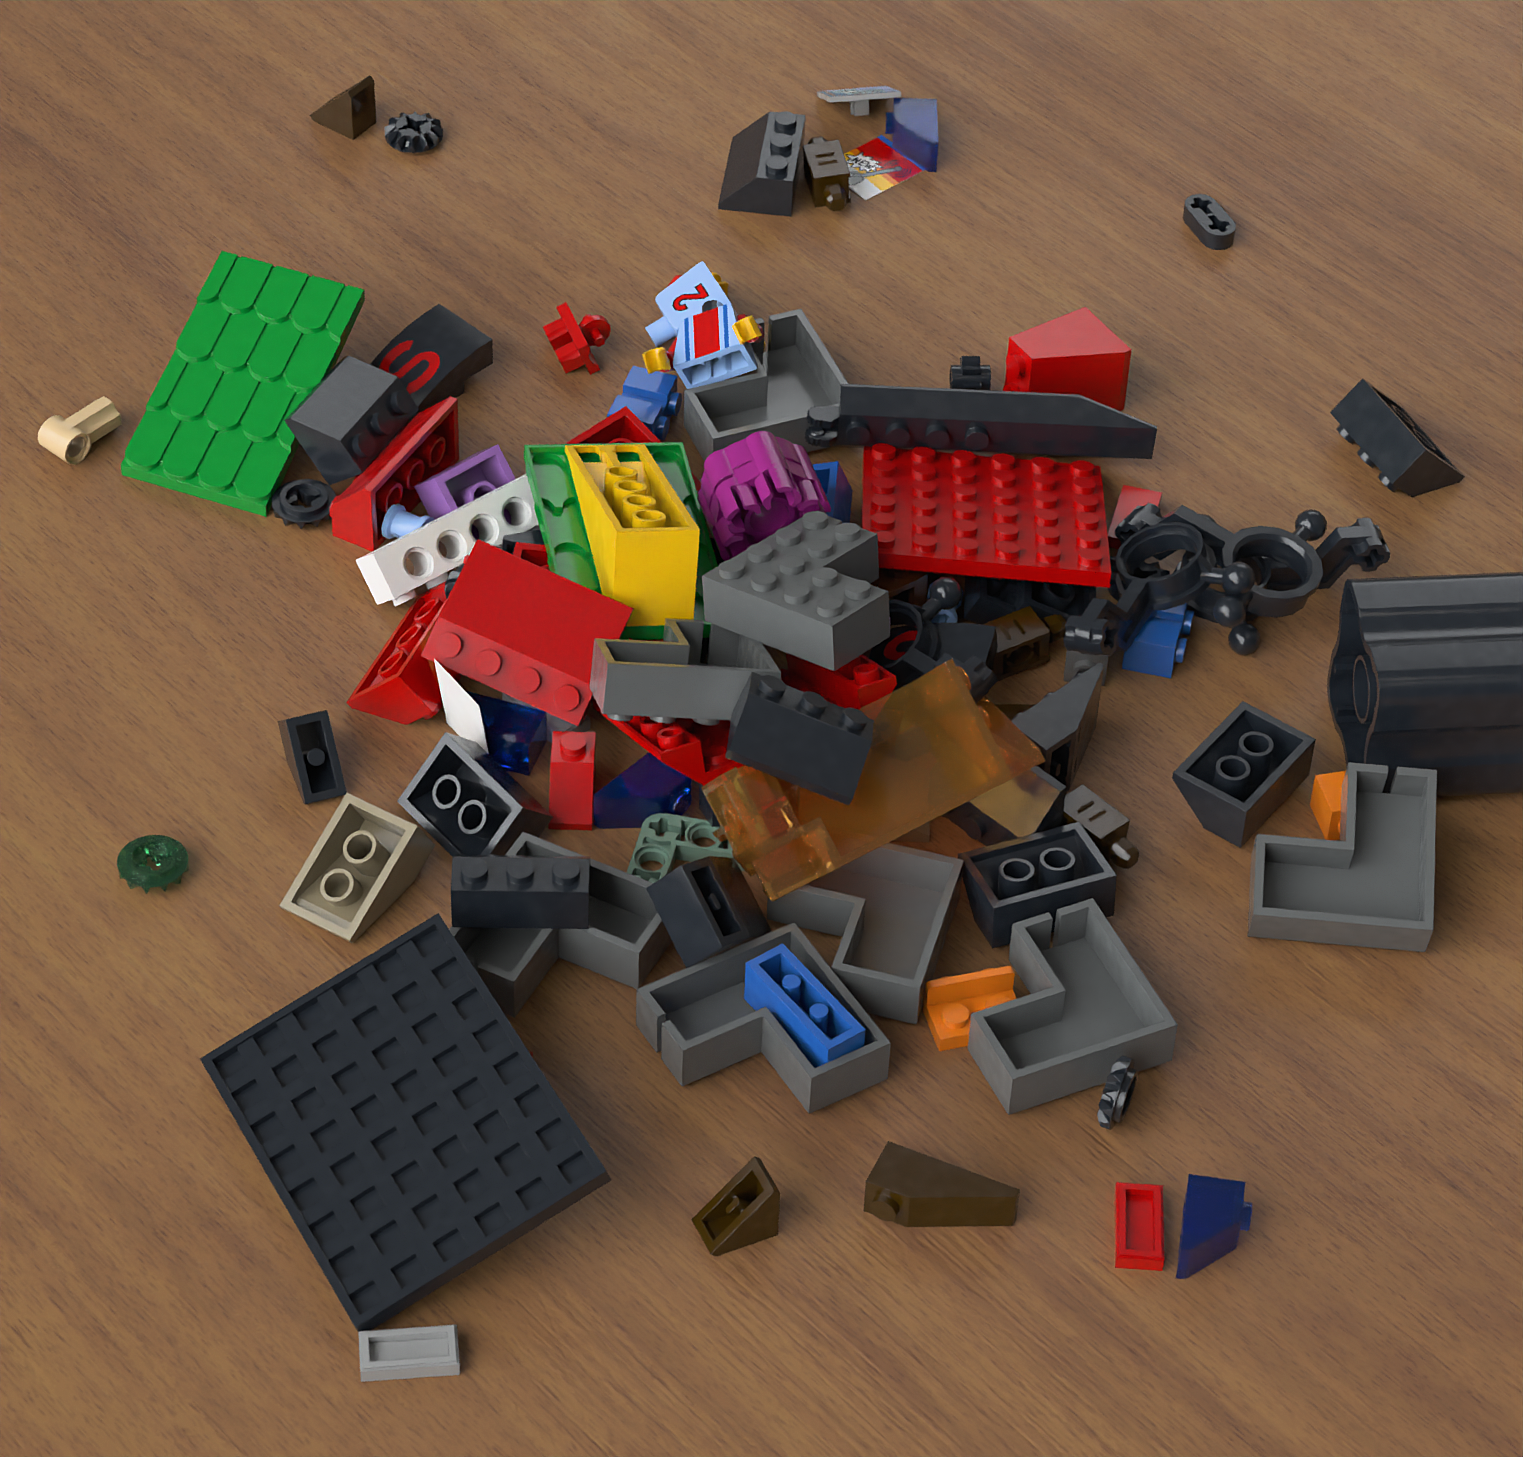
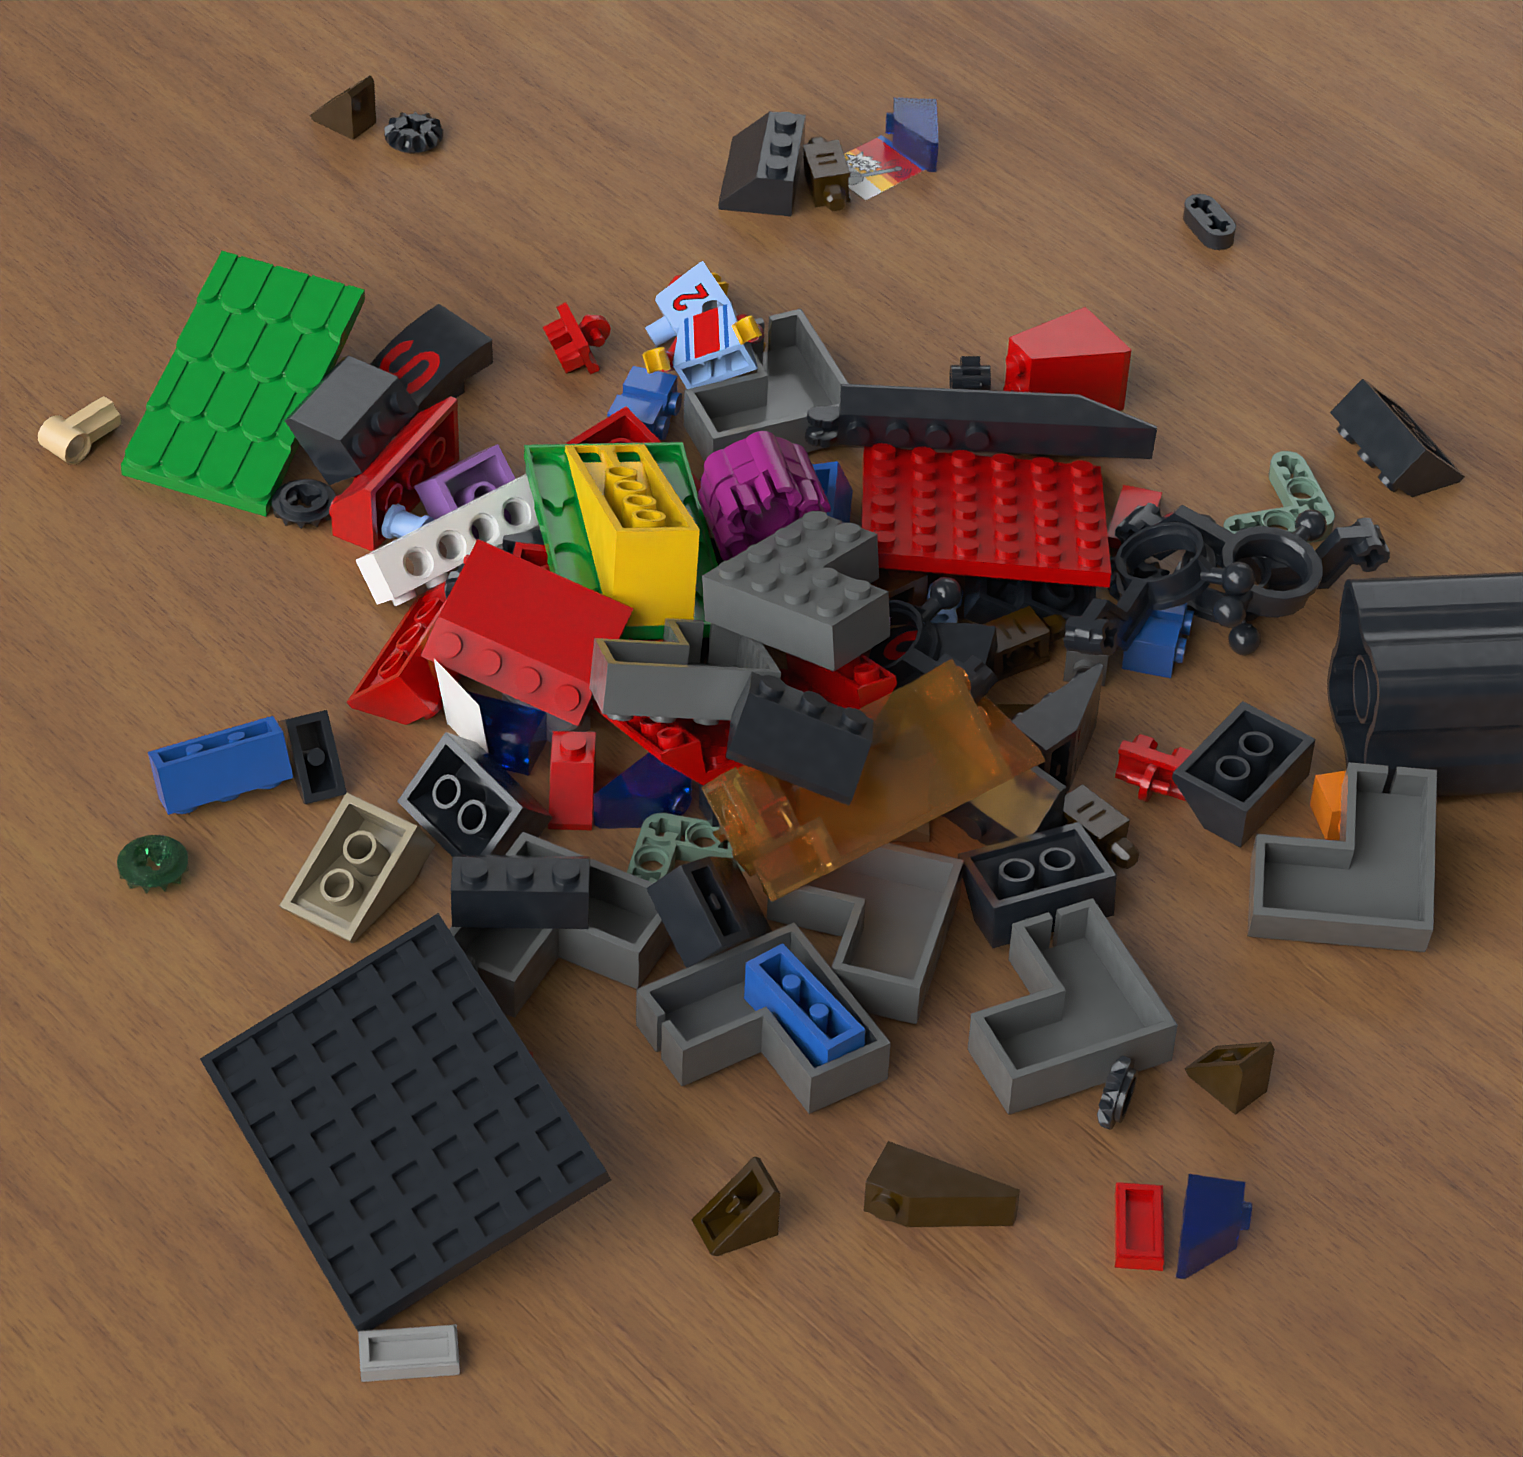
(220, 765): none -> blue brick
(859, 97): light grey piece -> none
(954, 998): orange bracket -> none
(1148, 768): none -> red hips
(1234, 1073): none -> dark brown slope
(1303, 481): none -> sand green beam

